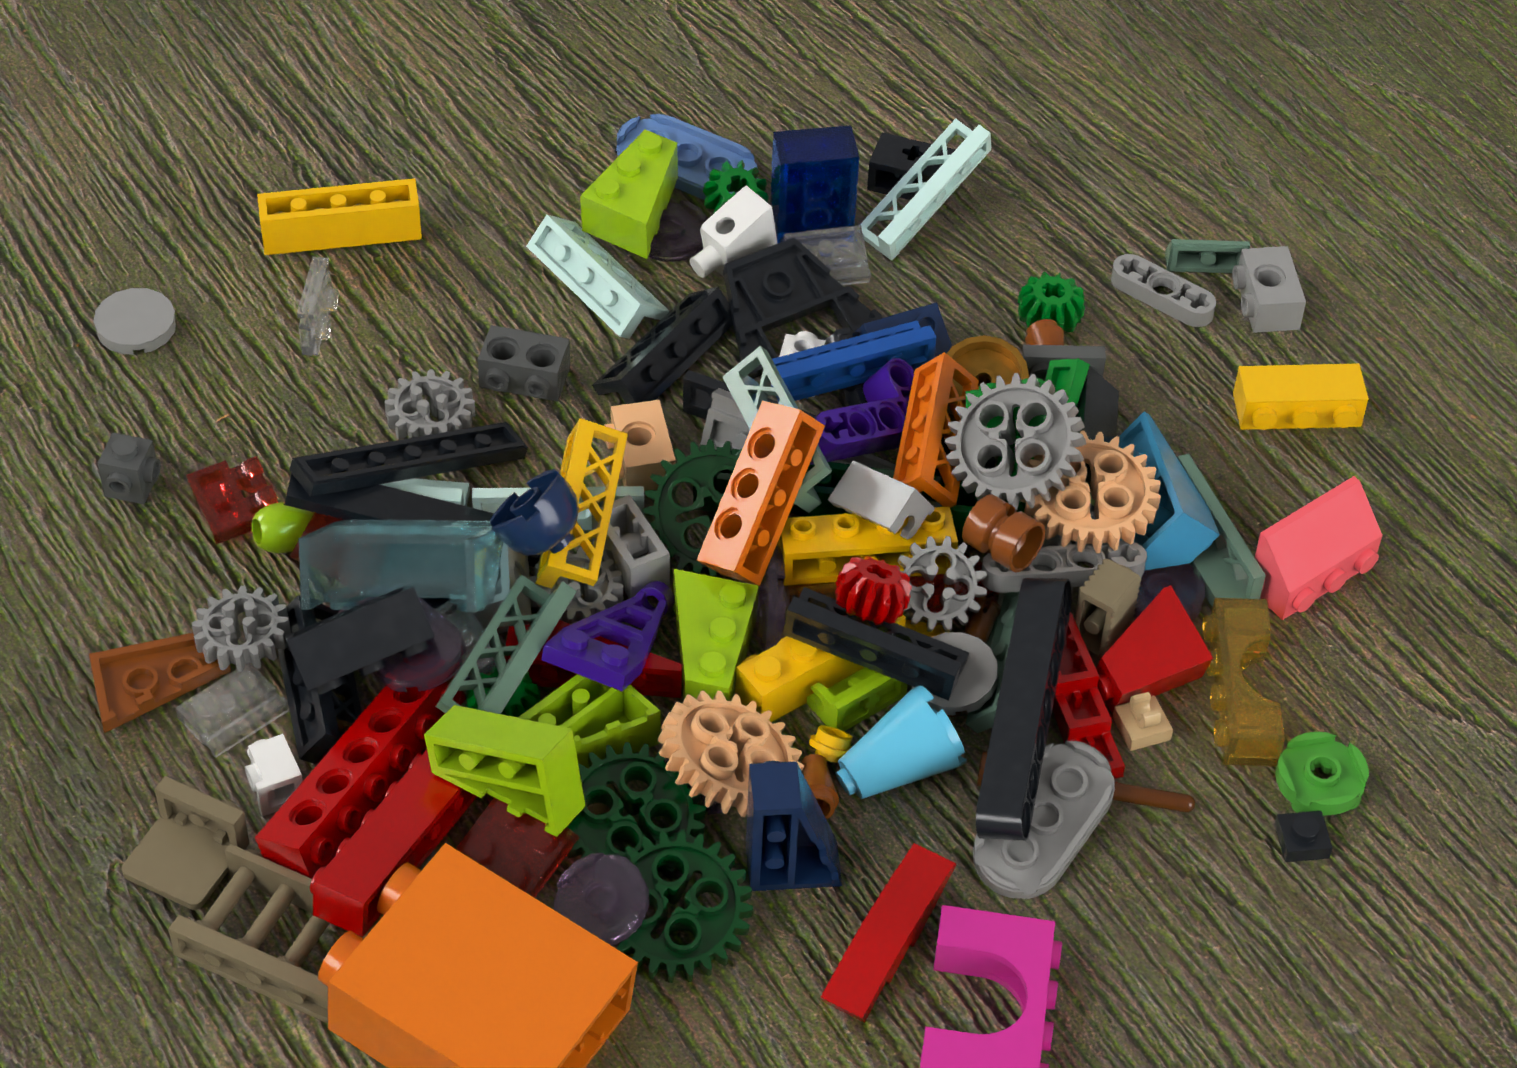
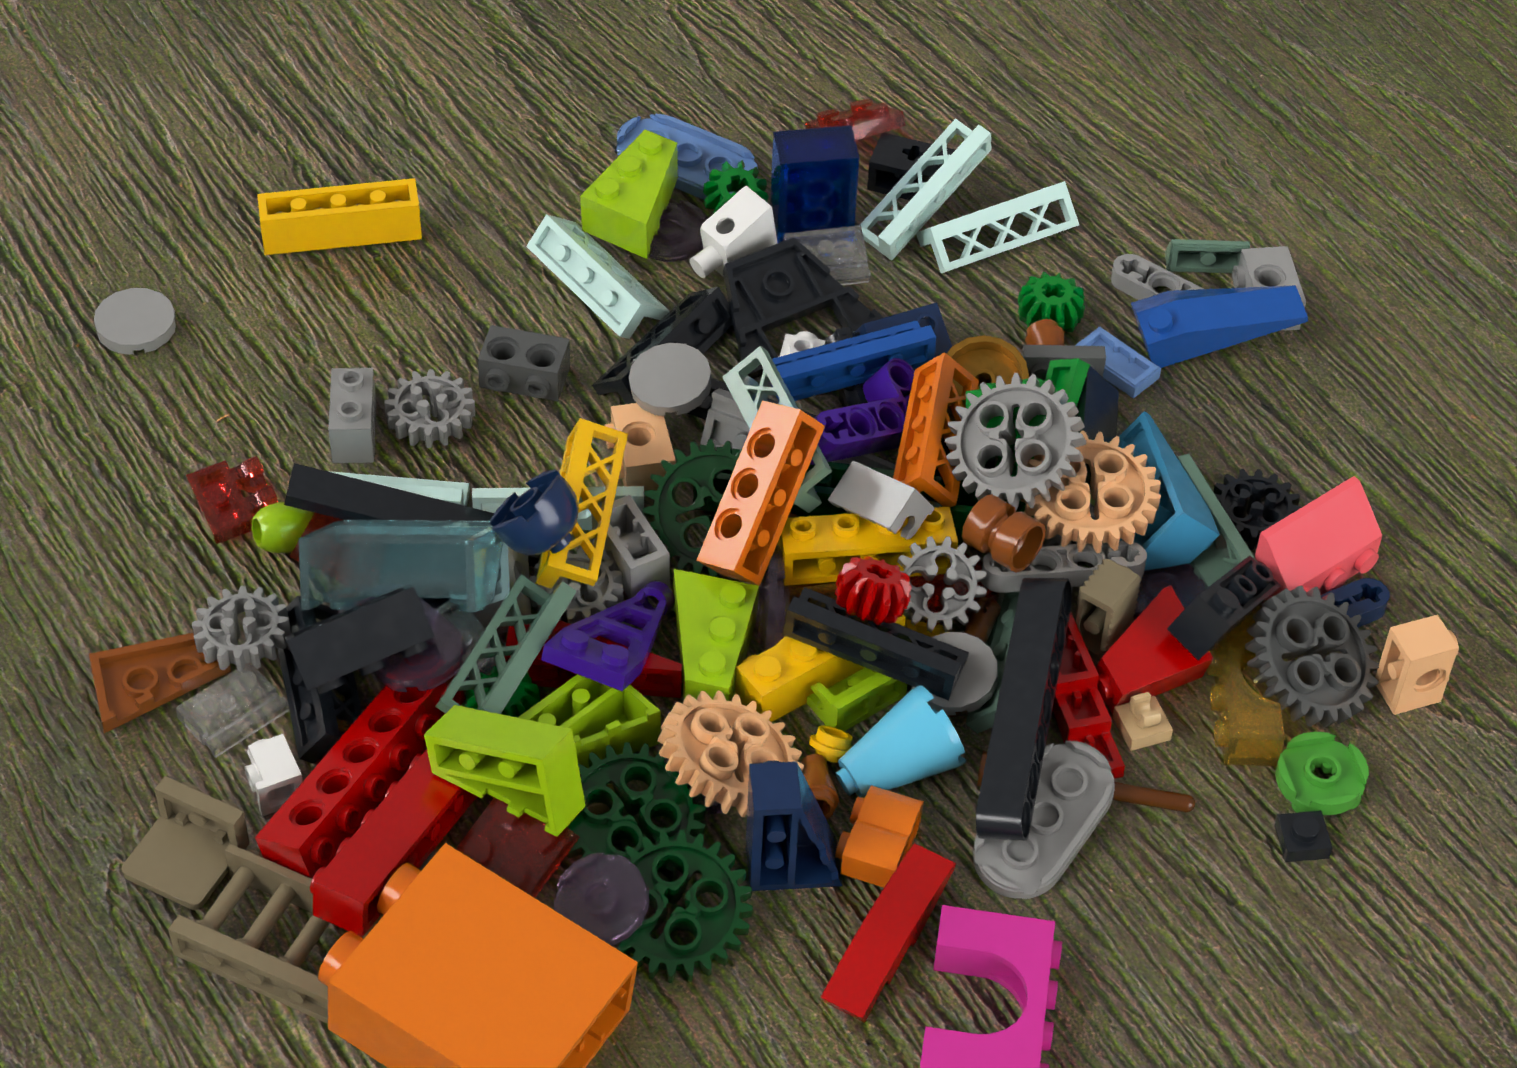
(128, 468): dark grey brick -> none
(315, 306): clear plate -> none
(352, 415): none -> light grey brick
(407, 458): black tile -> none
(670, 379): none -> light grey tile
(864, 117): none -> clear red plate
(880, 836): none -> orange brick
(989, 216): none -> light aqua fence
(1123, 364): none -> medium blue plate
(1201, 321): none -> blue wedge
(1223, 606): none -> black slope
(1247, 495): none -> black gear
(1300, 396): yellow brick -> none
(1312, 686): none -> dark grey gear
(1369, 589): none -> dark blue beam
(1416, 664): none -> light nougat brick

